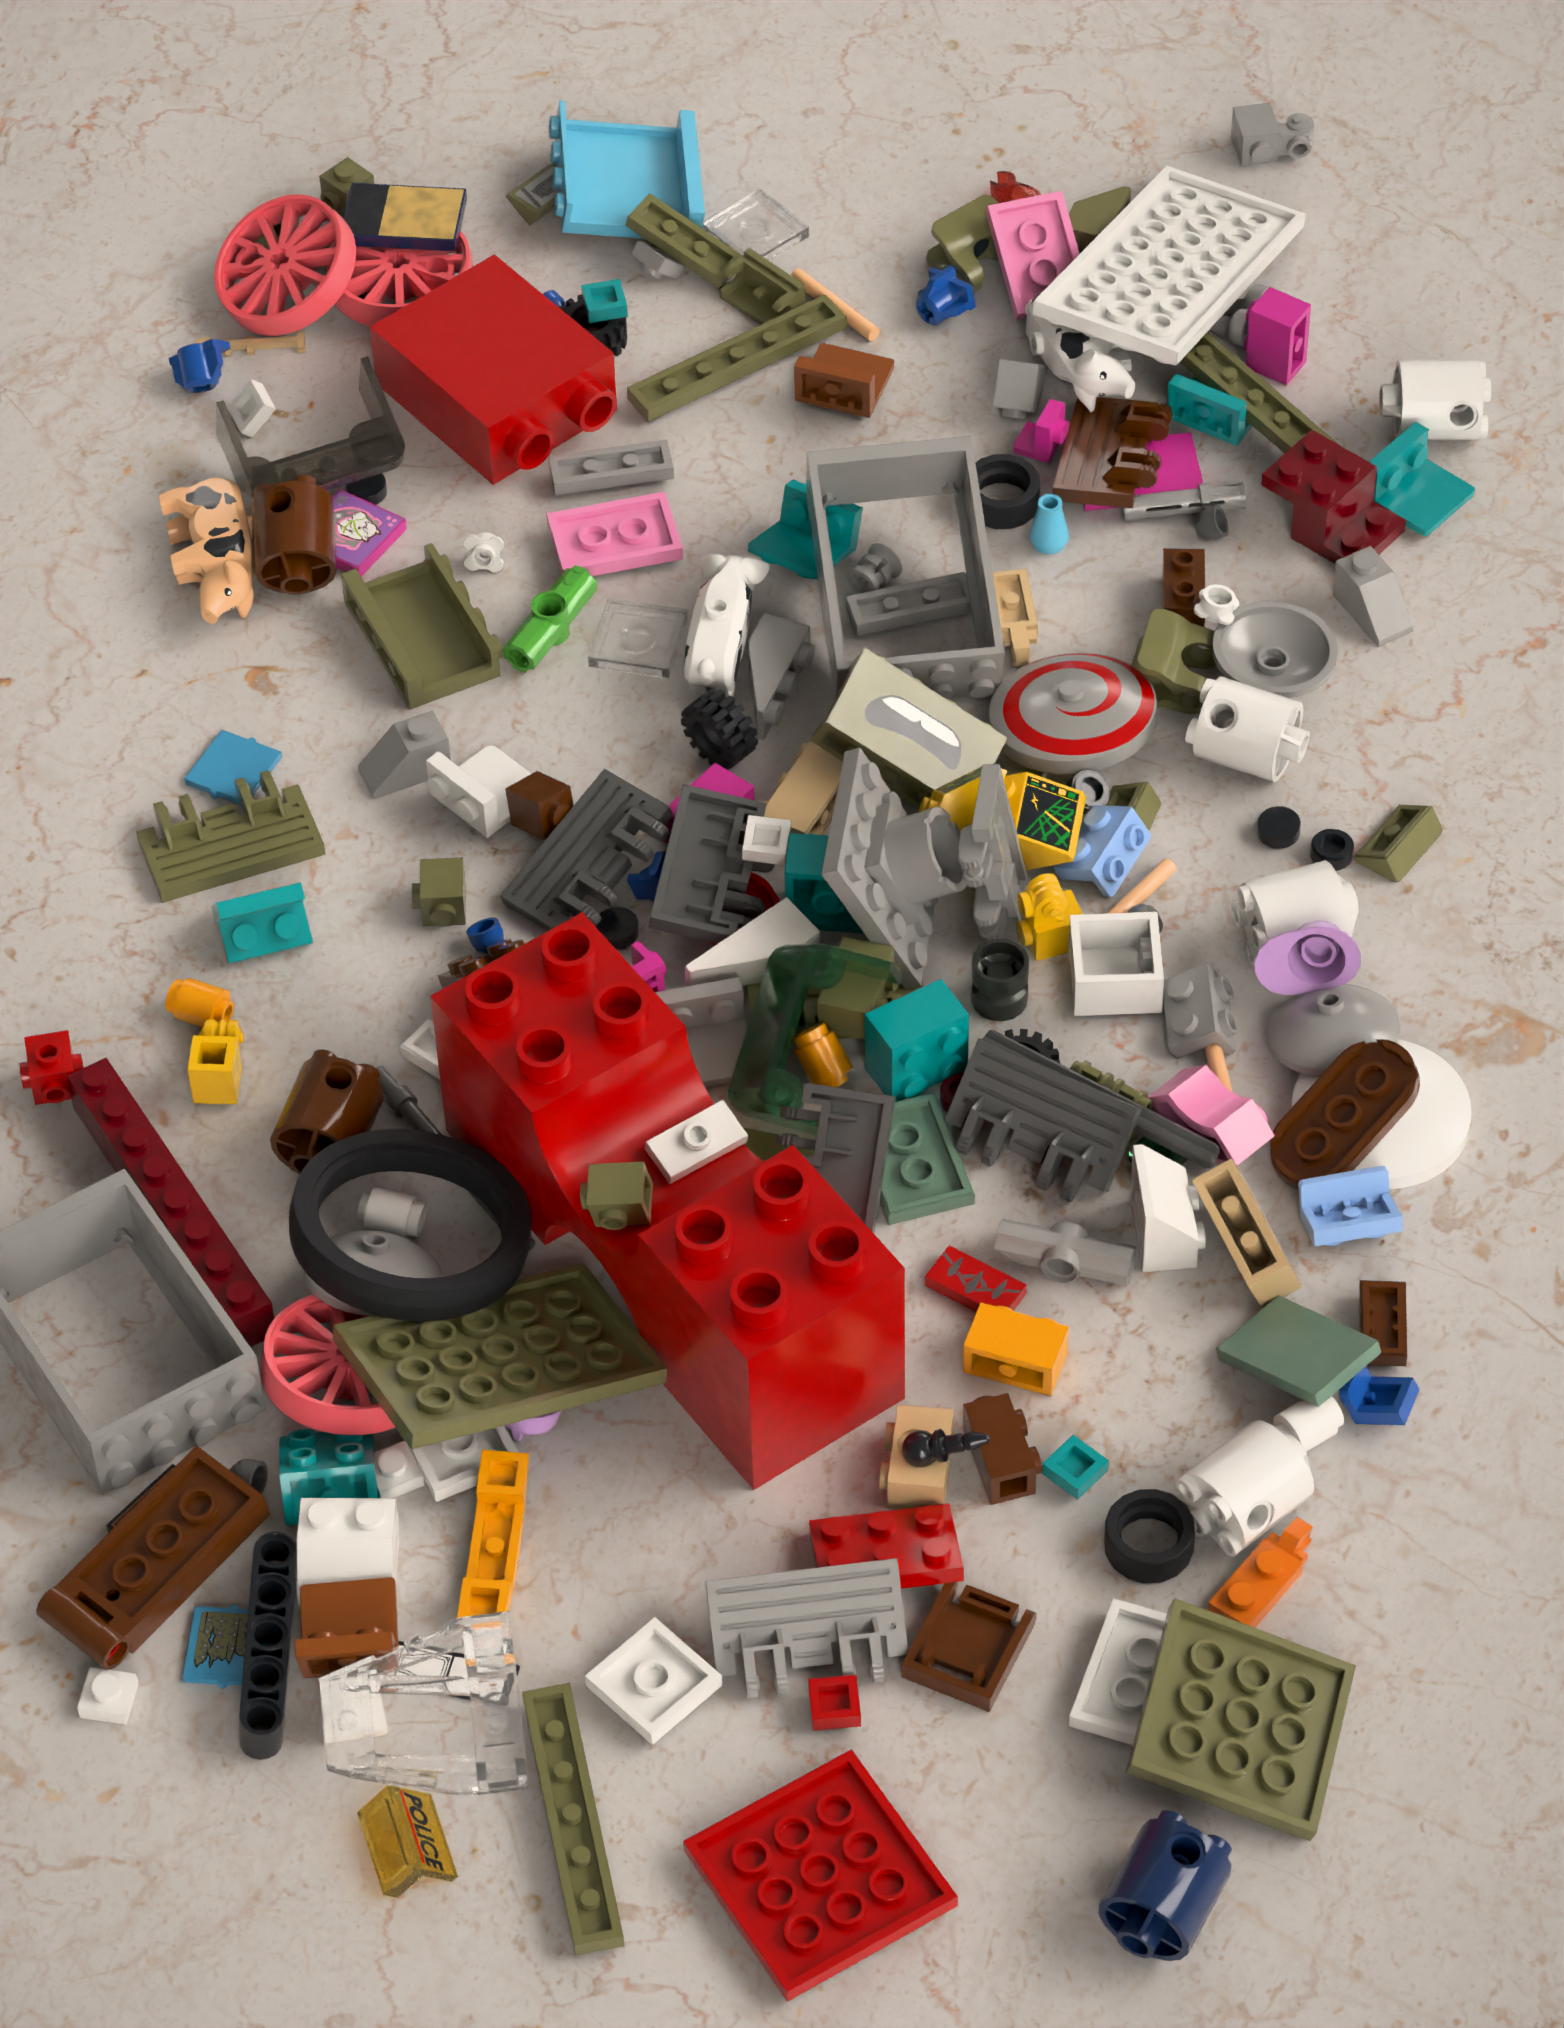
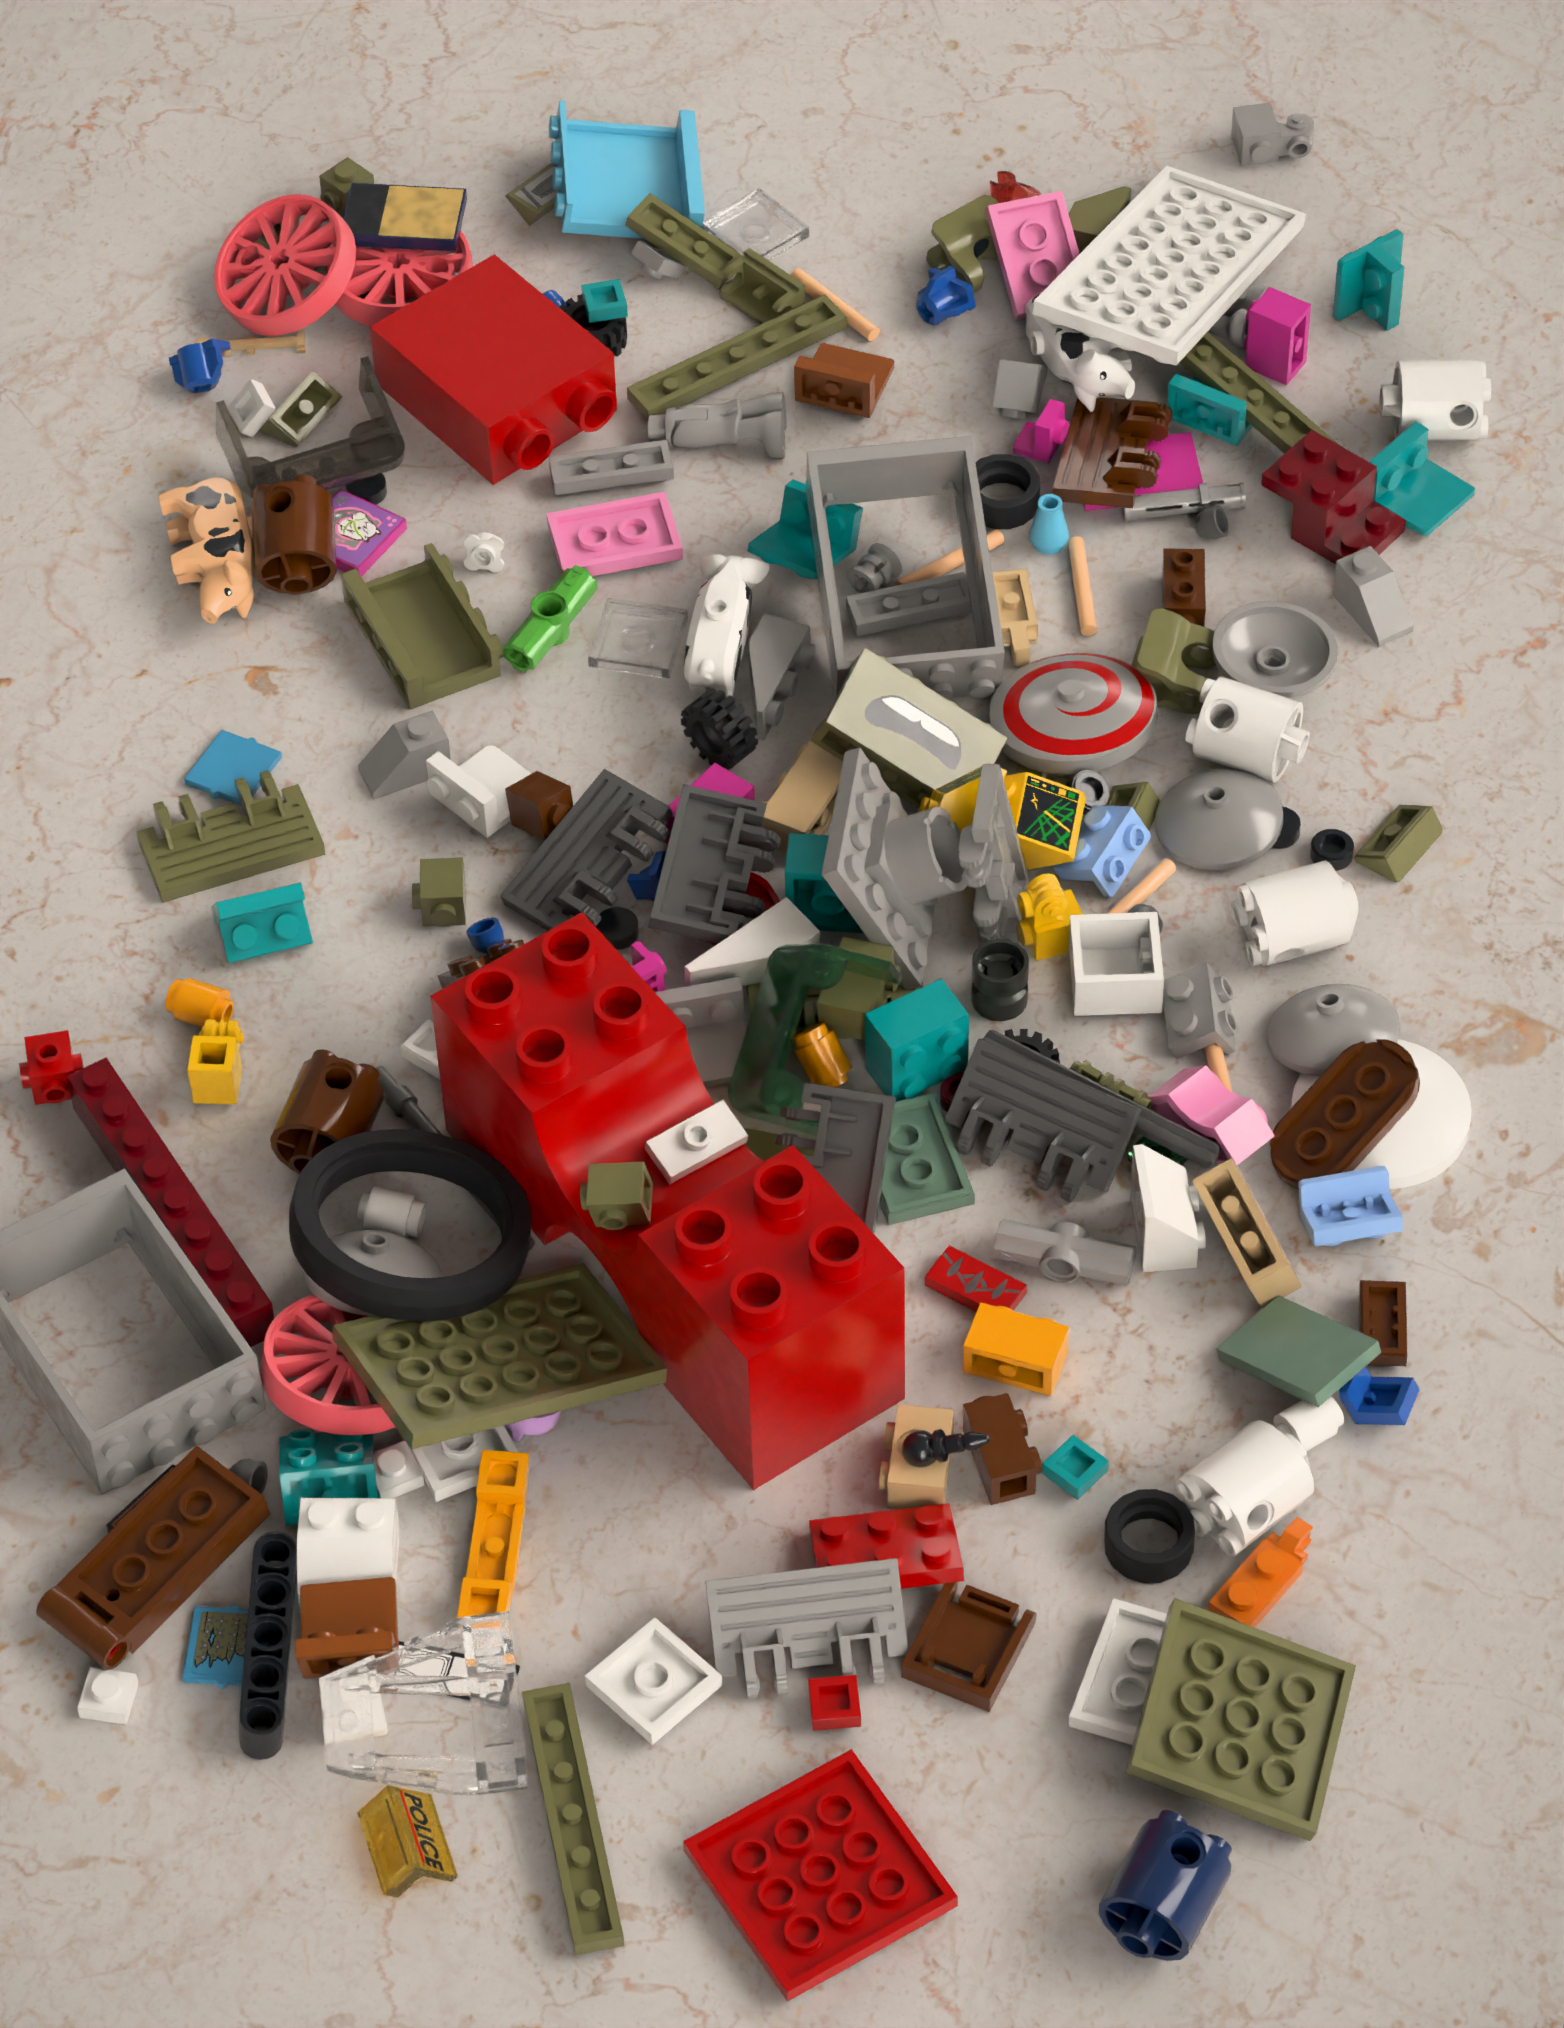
(301, 410): none -> olive slope
(724, 424): none -> light grey piece
(766, 840): white plate -> none
(948, 562): none -> light nougat bar
(1082, 586): none -> light nougat bar
(1217, 604): white plate -> none
(1219, 819): none -> light grey dish
(1307, 959): lavender piece -> none
(1371, 281): none -> teal bracket

